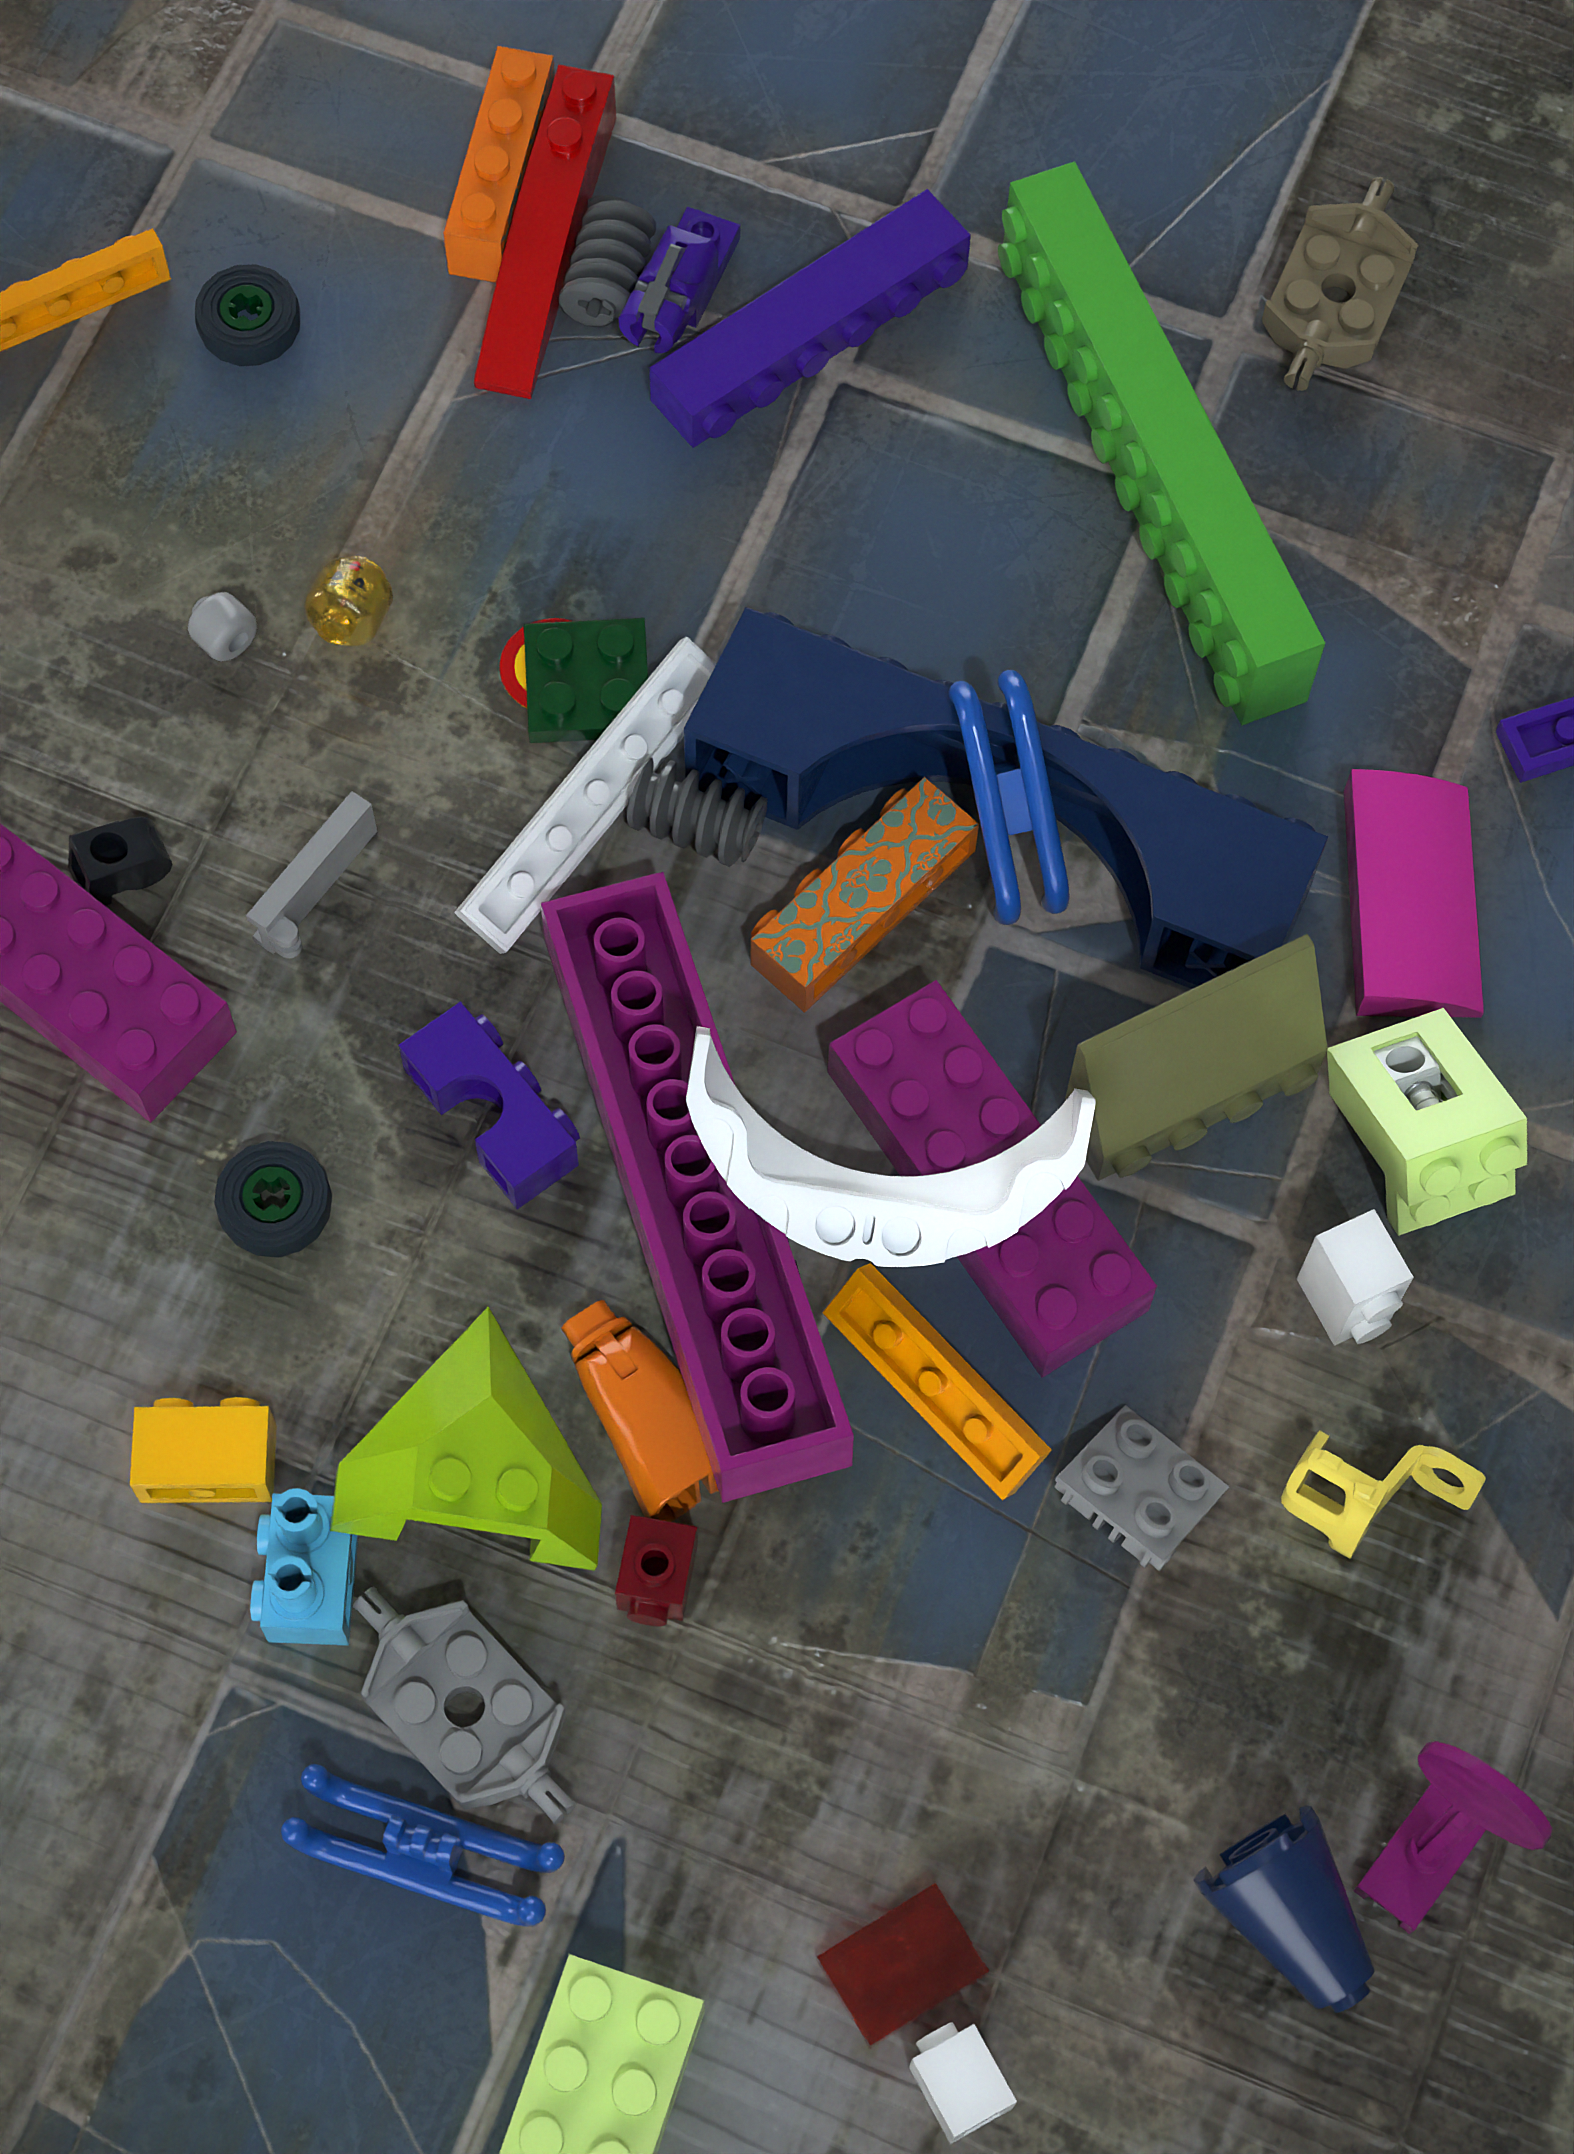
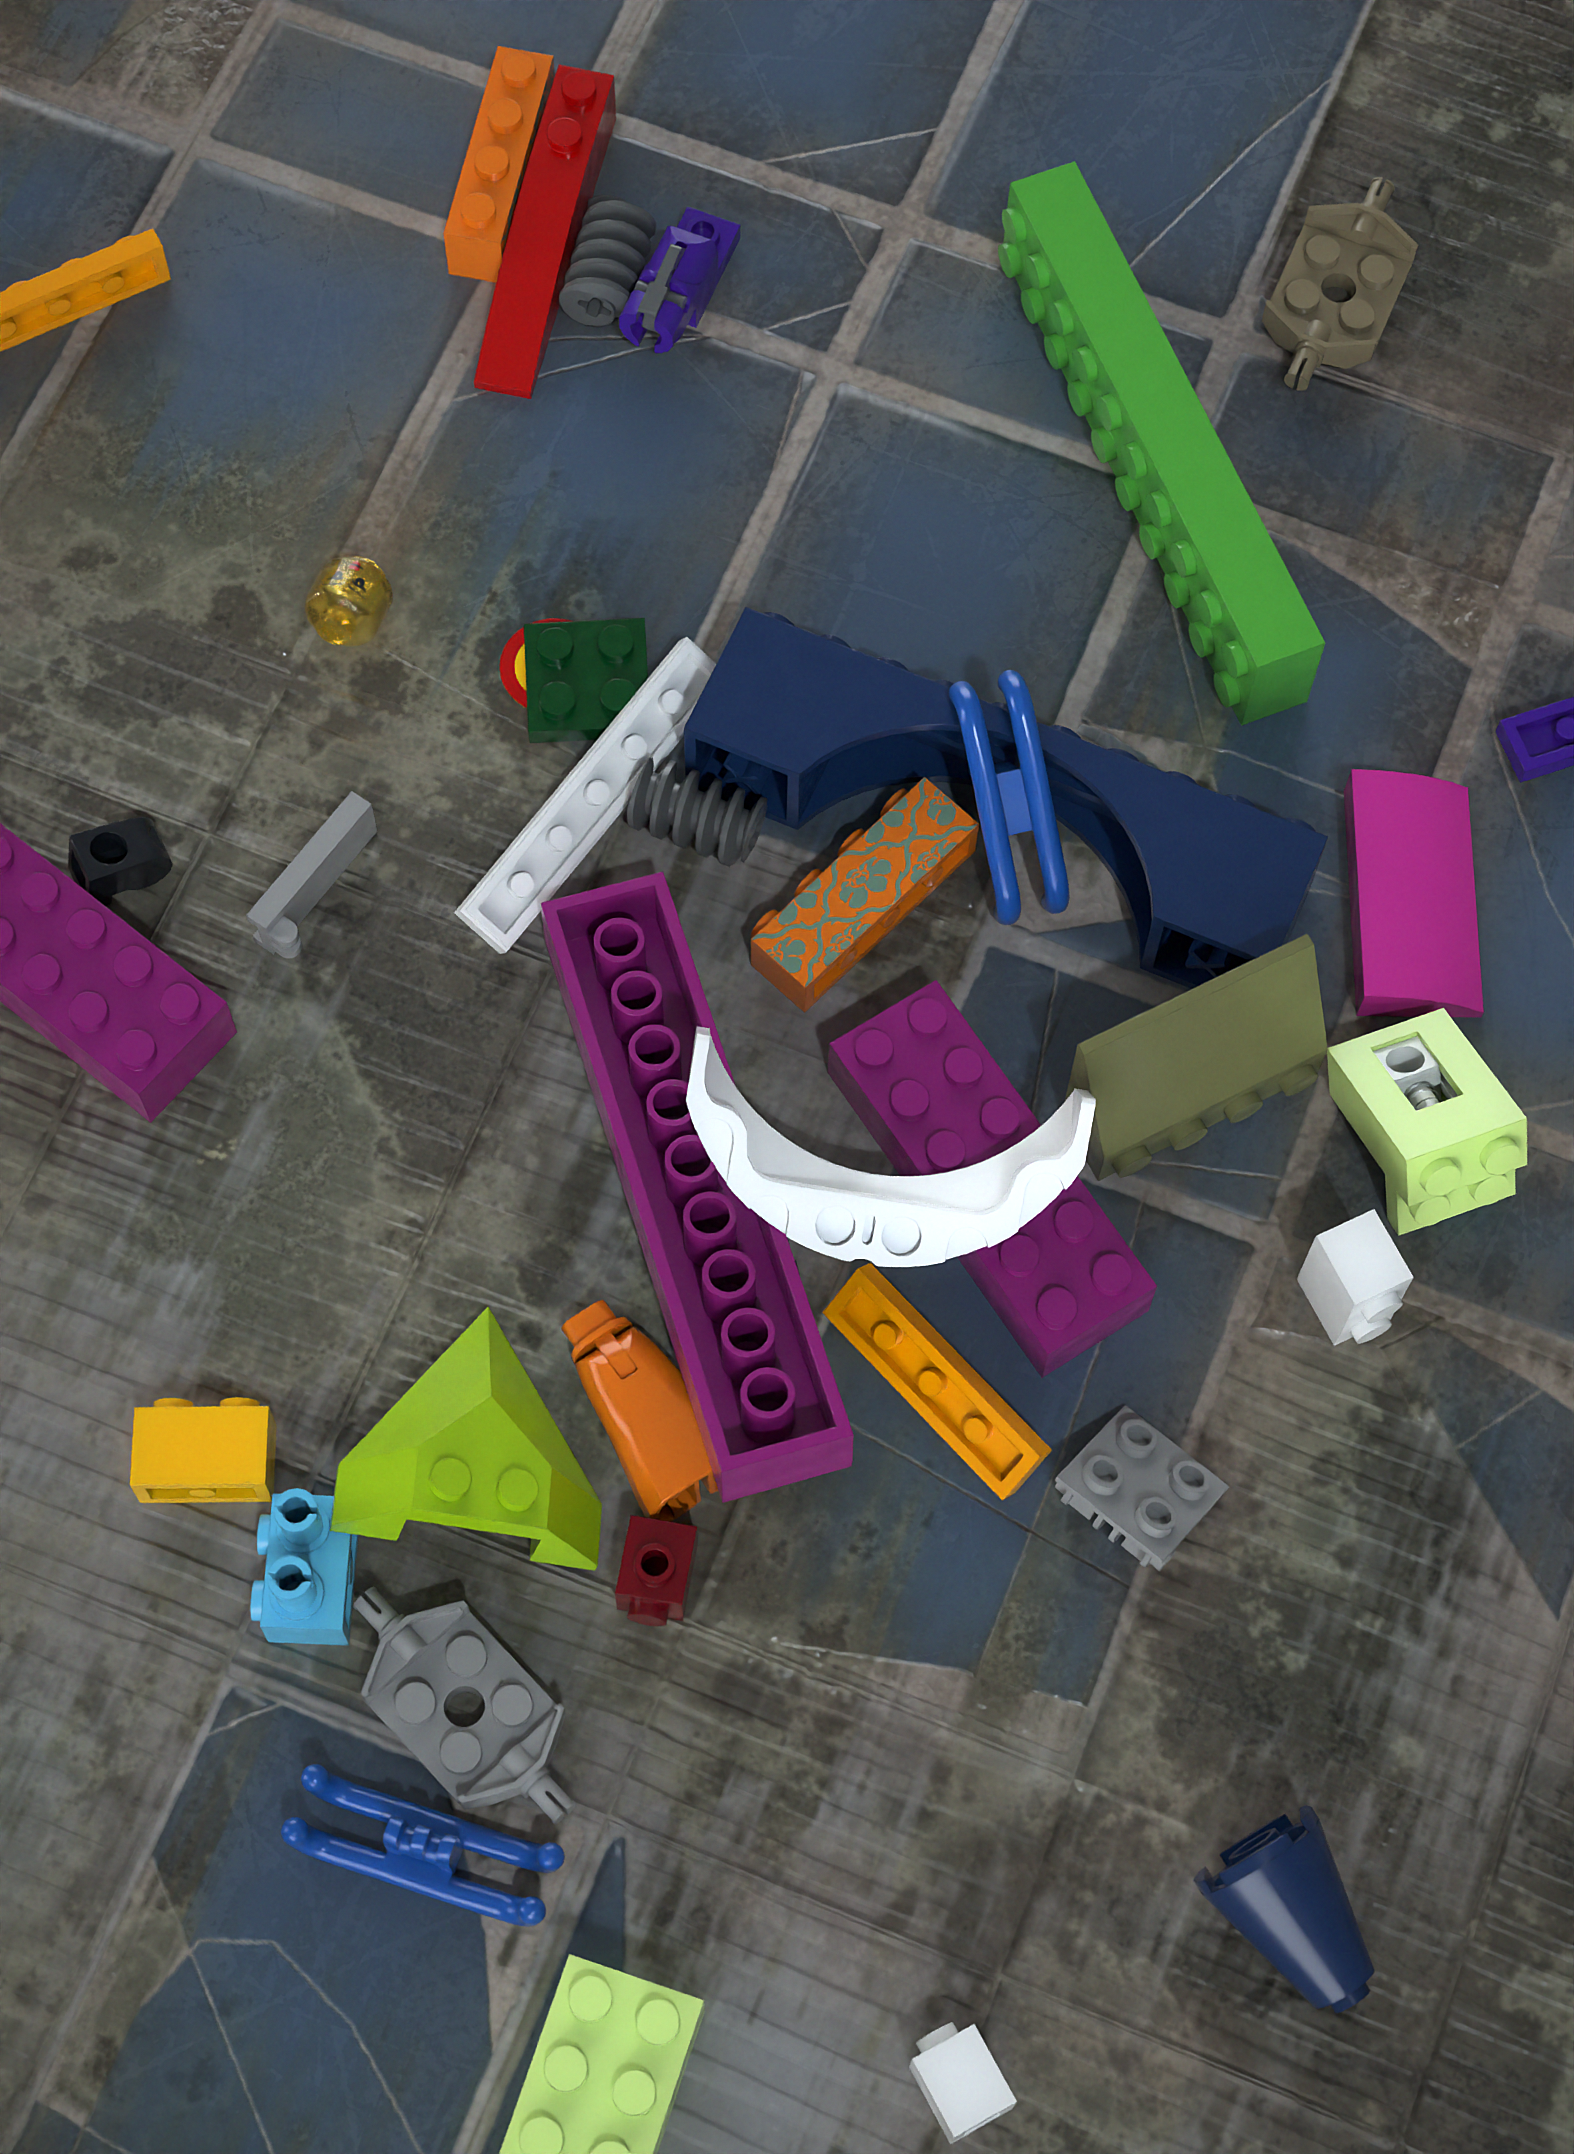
(222, 626): light grey piece -> none
(238, 338): black bush -> none
(271, 1168): black bush -> none
(461, 1061): dark purple arch -> none
(810, 319): dark purple brick -> none
(902, 1965): clear red plate -> none
(1365, 1495): light yellow piece -> none
(1444, 1828): magenta piece -> none

